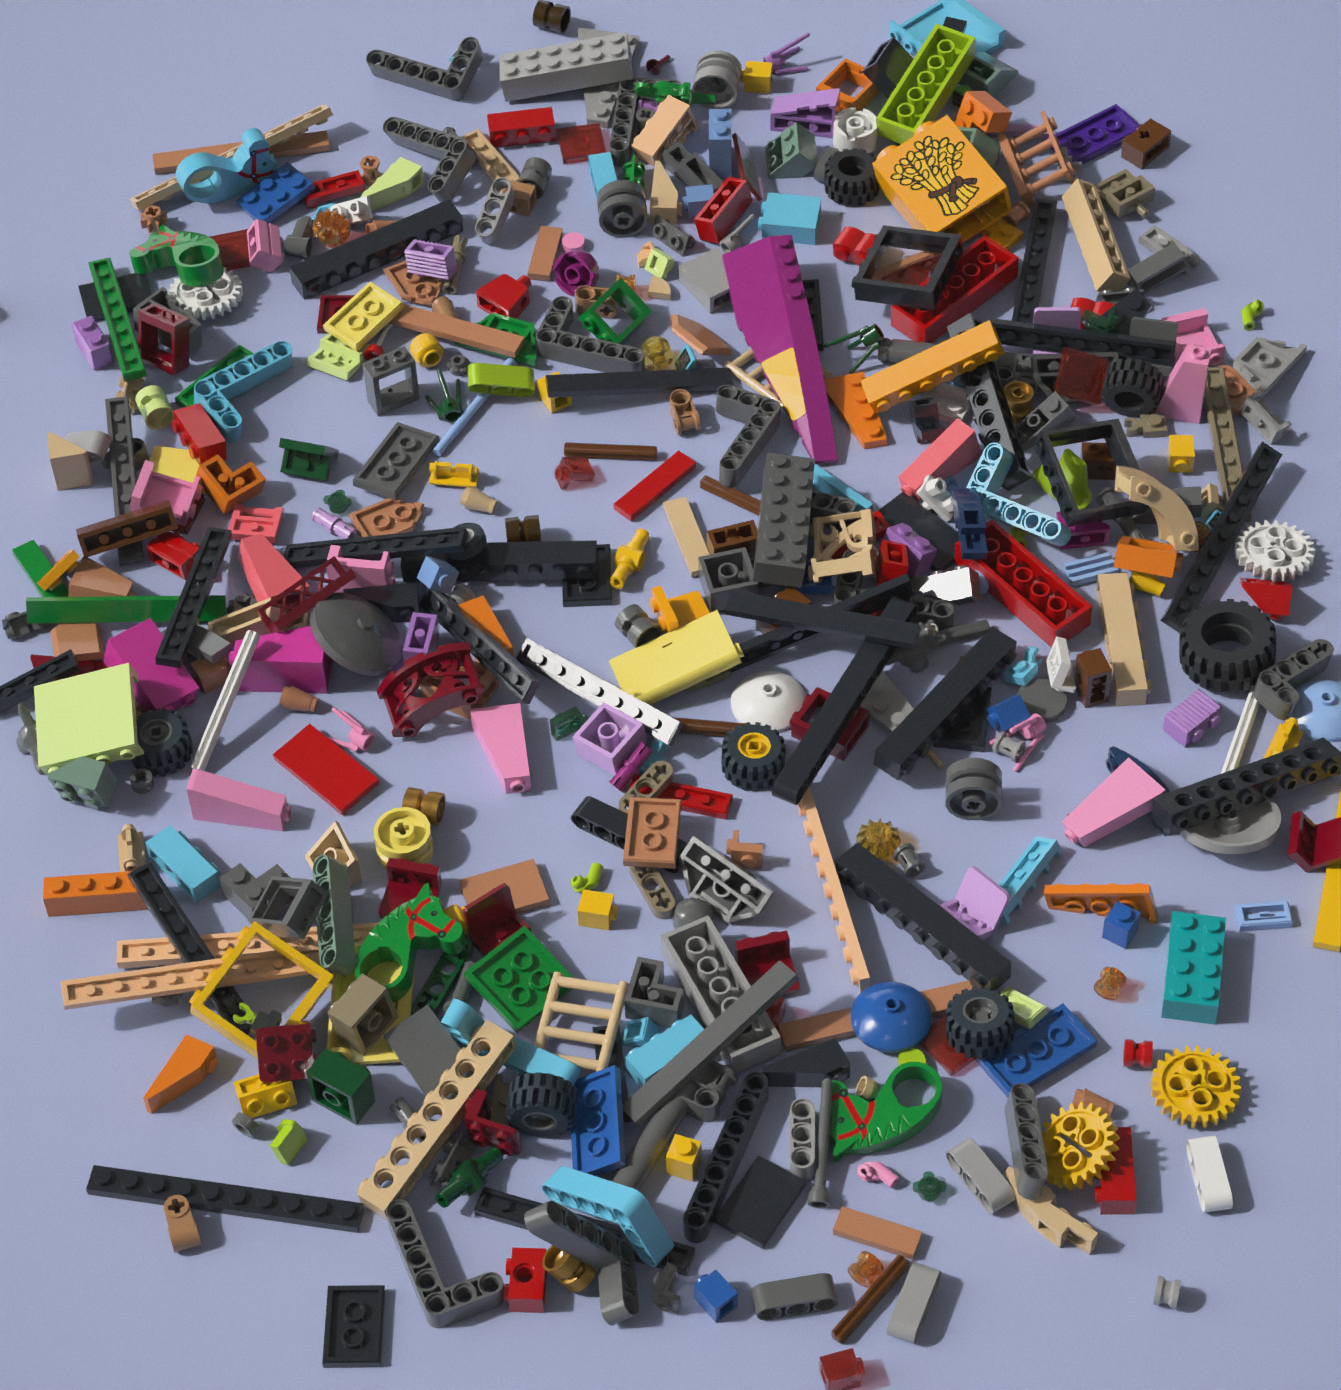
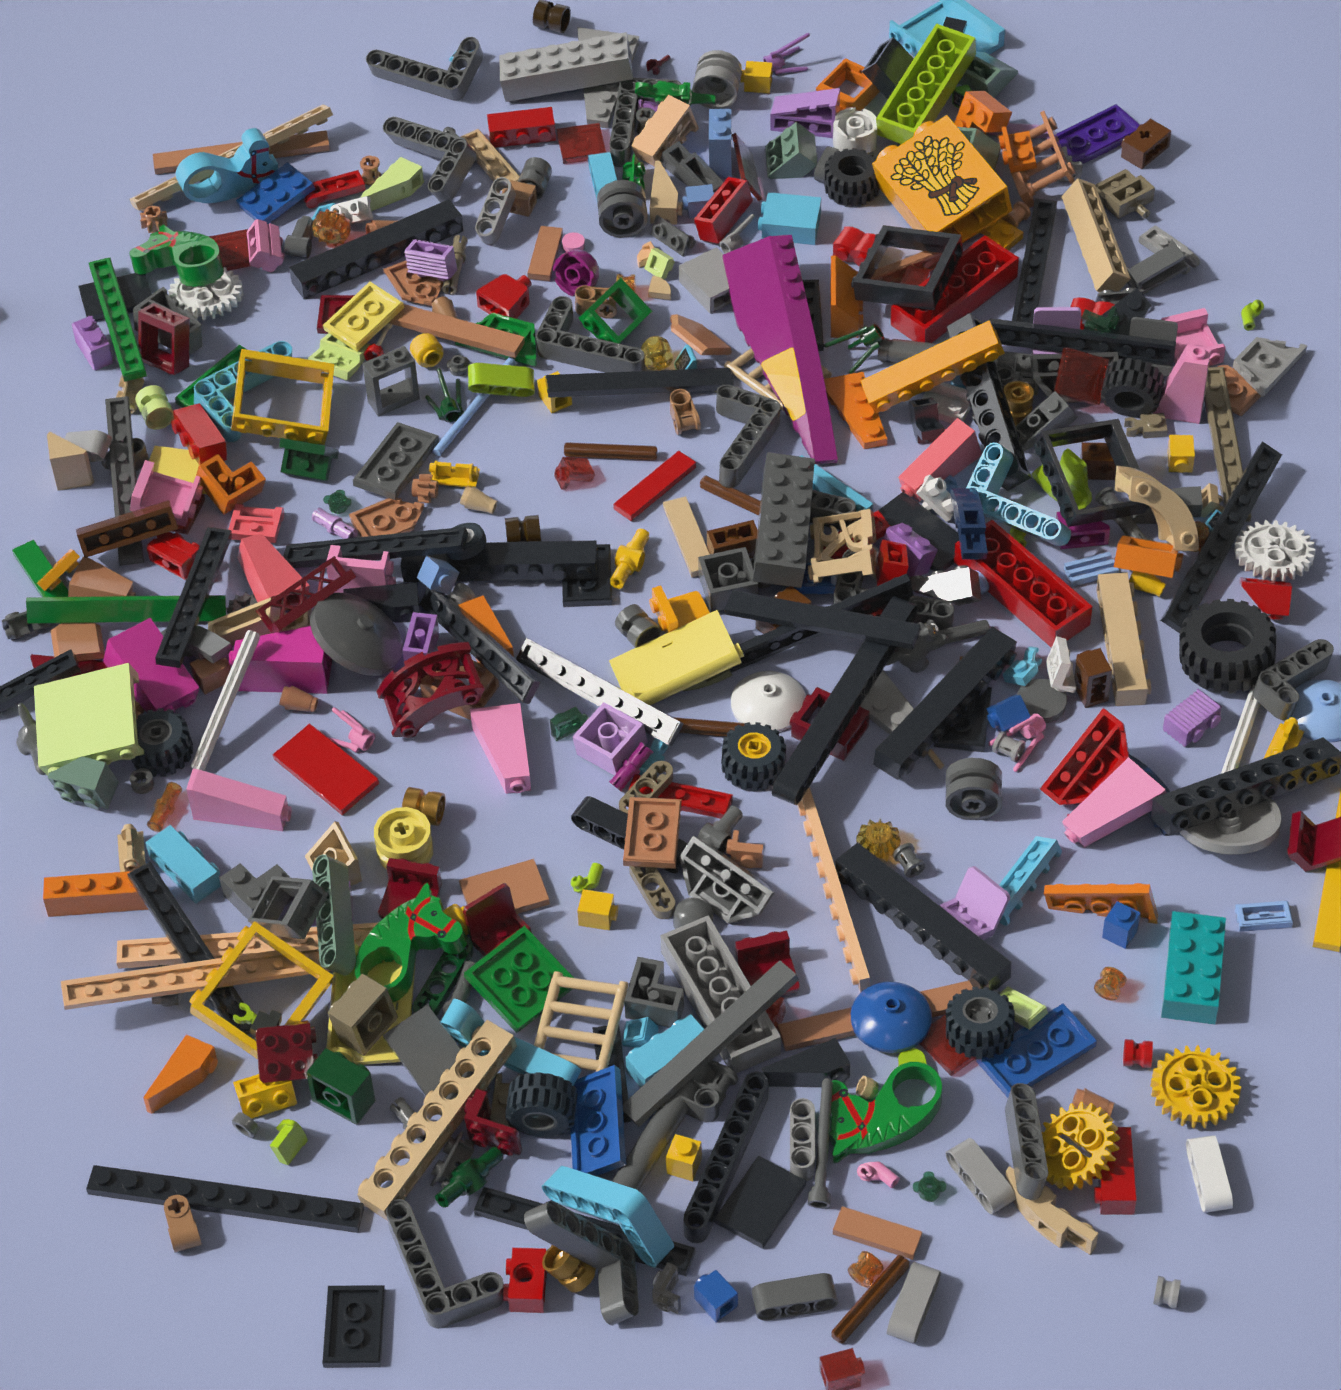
(164, 806): none -> clear orange pin
(289, 368): none -> yellow window
(425, 488): none -> nougat gear
(720, 831): none -> dark grey pin
(844, 307): none -> orange slope
(1018, 151): none -> orange bracket
(1089, 761): none -> red wedge
(1264, 419): light grey hinge -> none

